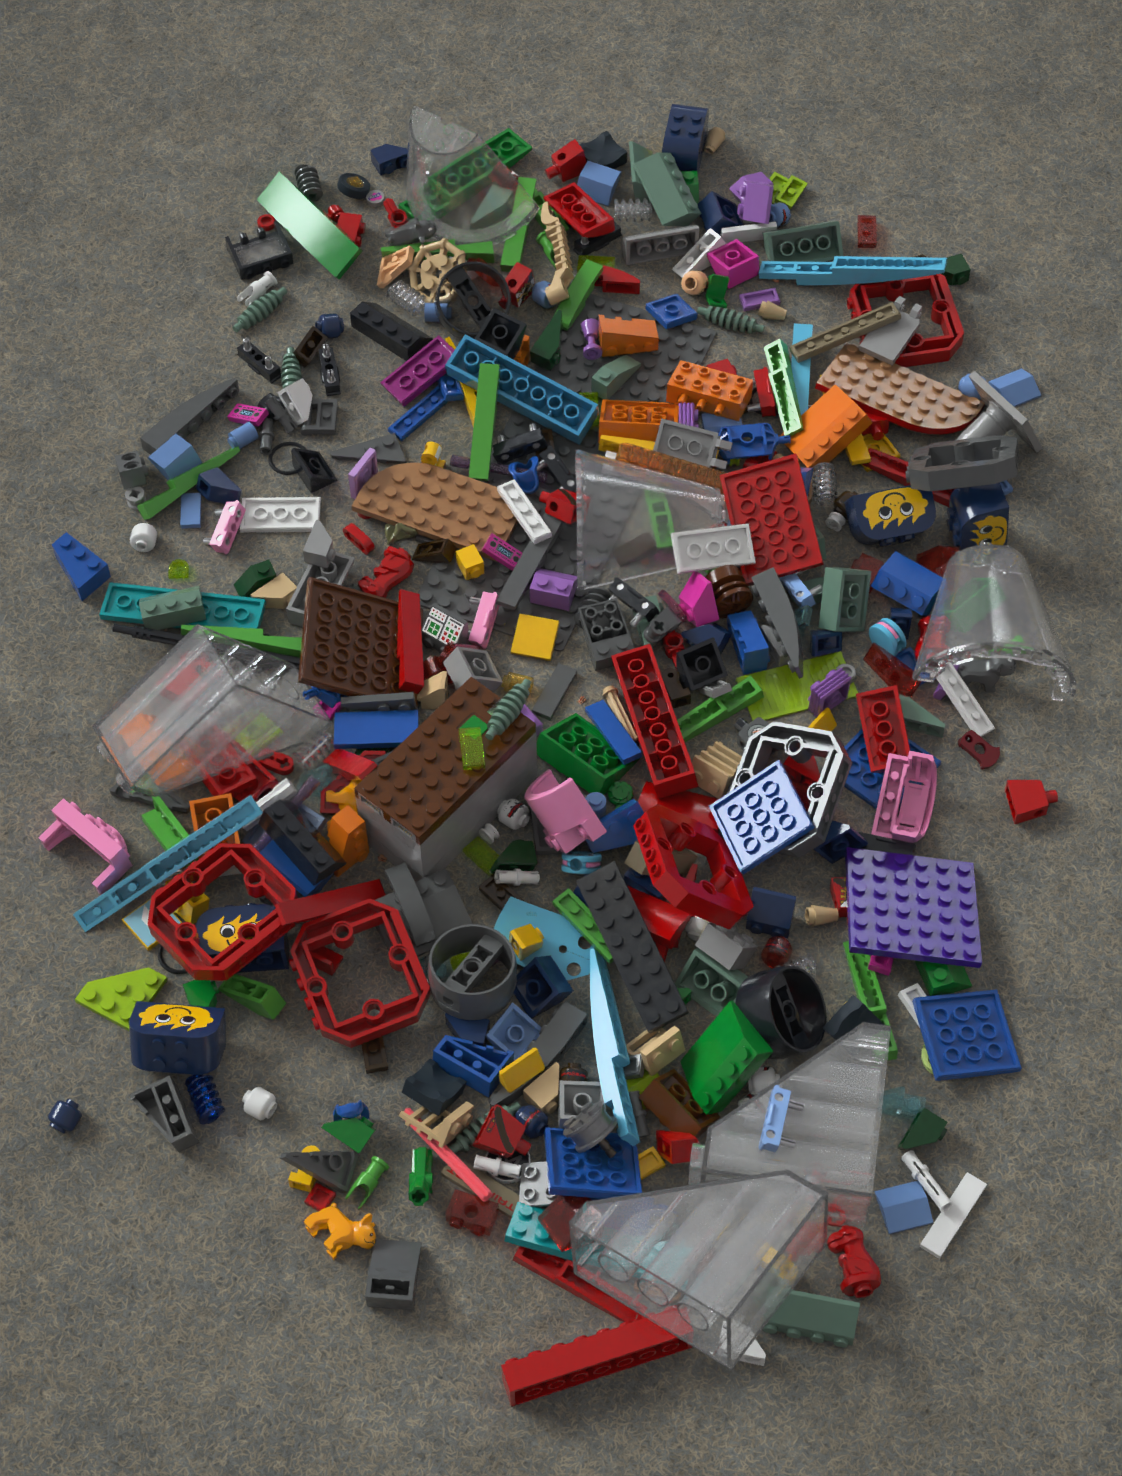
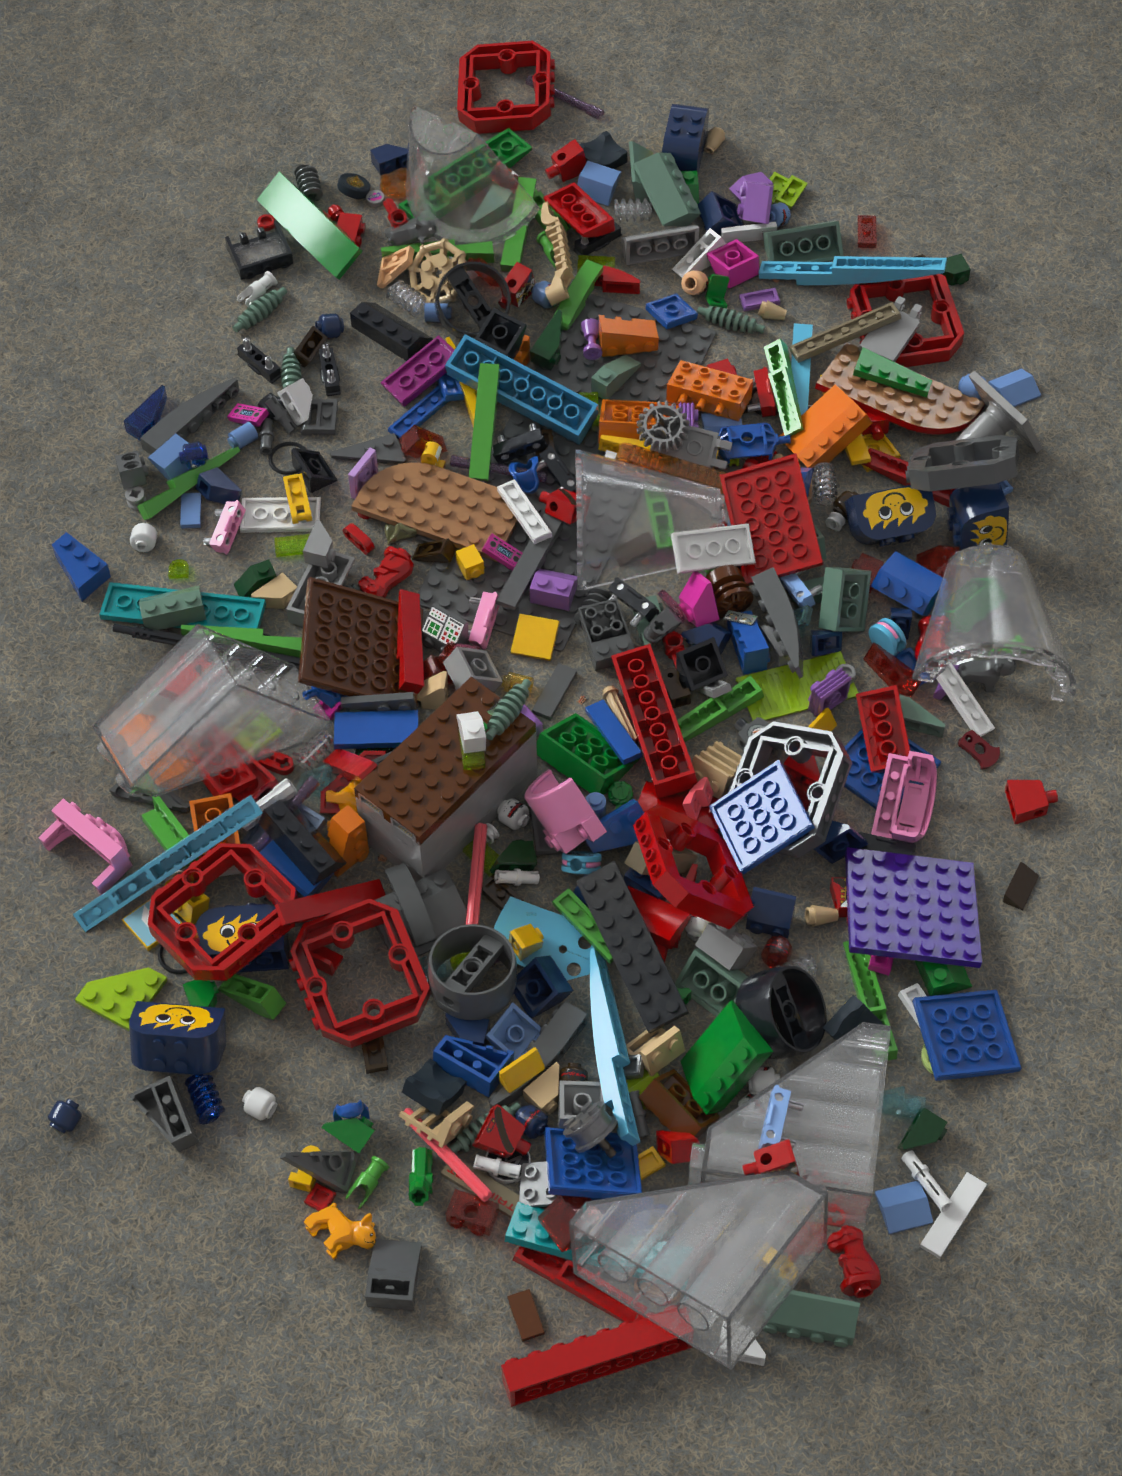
(146, 414): none -> clear blue slope
(193, 454): none -> clear blue head
(290, 545): none -> clear neon green tile
(297, 498): none -> yellow plate
(394, 183): none -> clear orange dish
(415, 439): none -> clear red slope
(472, 732): none -> white slope
(476, 874): none -> coral axle
(505, 115): none -> red panel
(525, 1315): none -> reddish brown tile
(575, 102): none -> clear purple piece
(657, 412): none -> light grey gear
(698, 797): none -> coral slope
(740, 617): none -> light grey sticker
(772, 1159): none -> red torso
(886, 372): none -> green wing
(1020, 887): none -> dark brown slope

